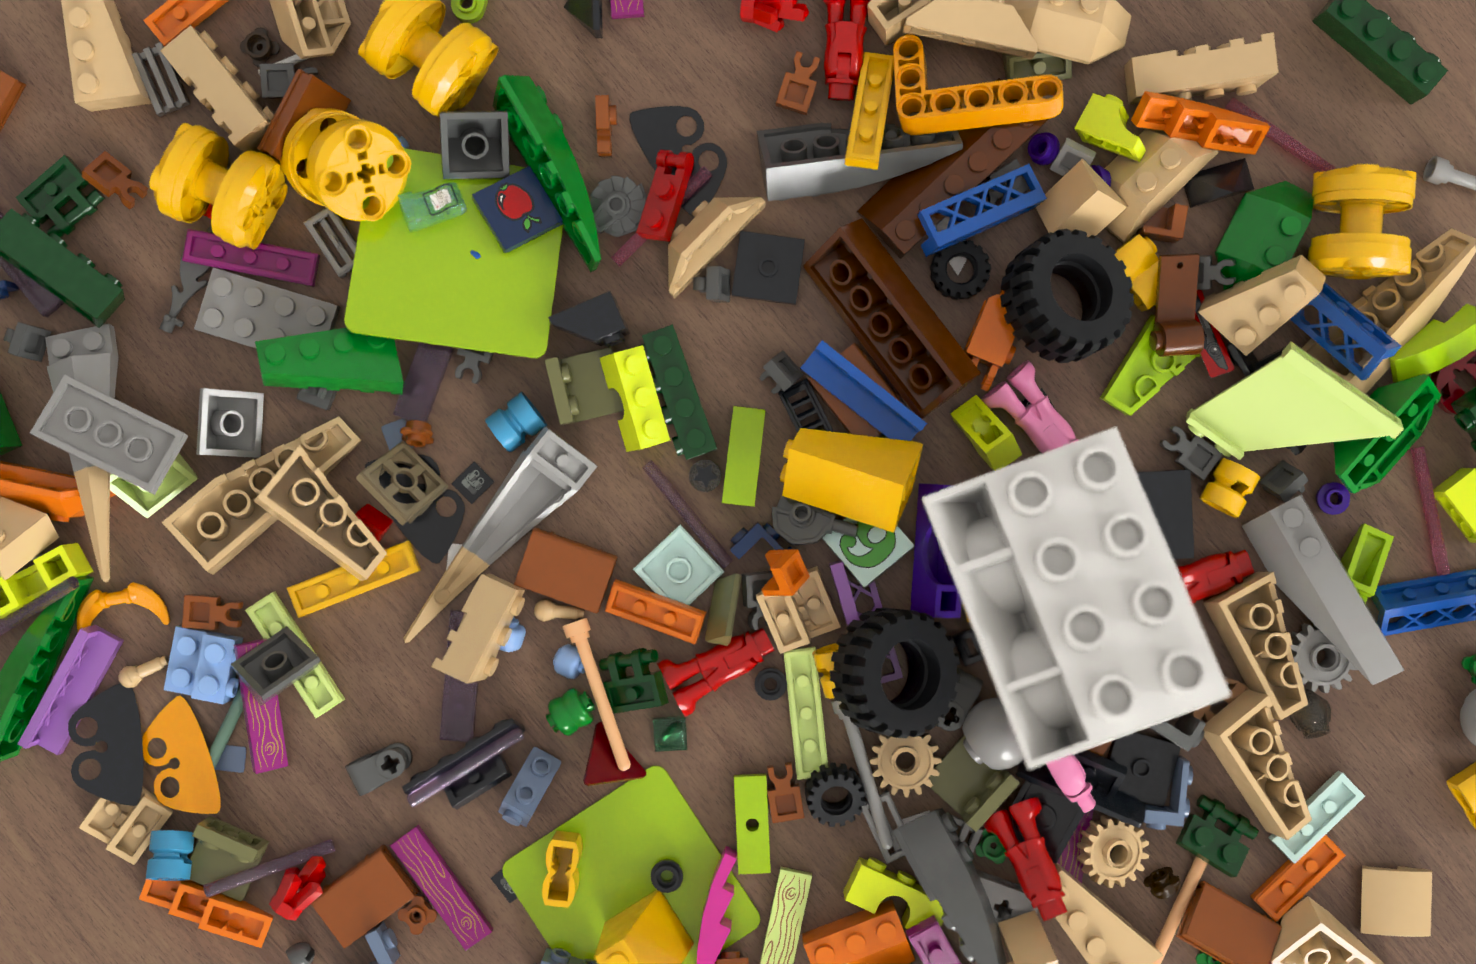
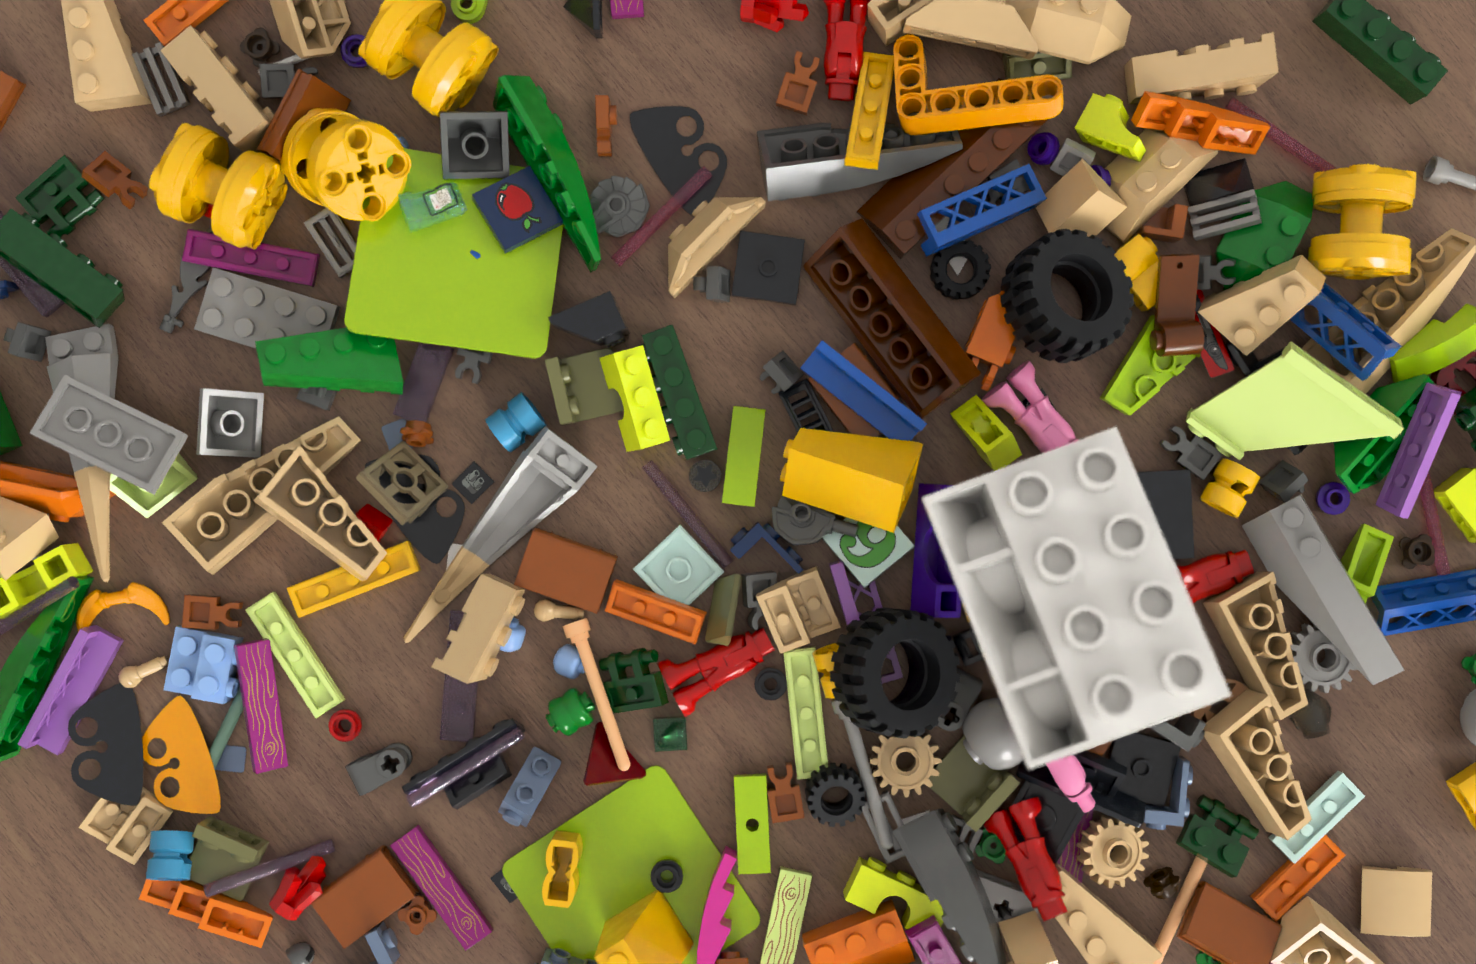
(275, 665): dark grey slope -> none
(336, 729): none -> red plate
(347, 49): none -> dark purple plate
(665, 195): red plate -> none
(788, 572): orange panel -> none
(1222, 203): none -> light grey tile
(1418, 449): none -> medium lavender fence
(1425, 547): none -> dark brown plate

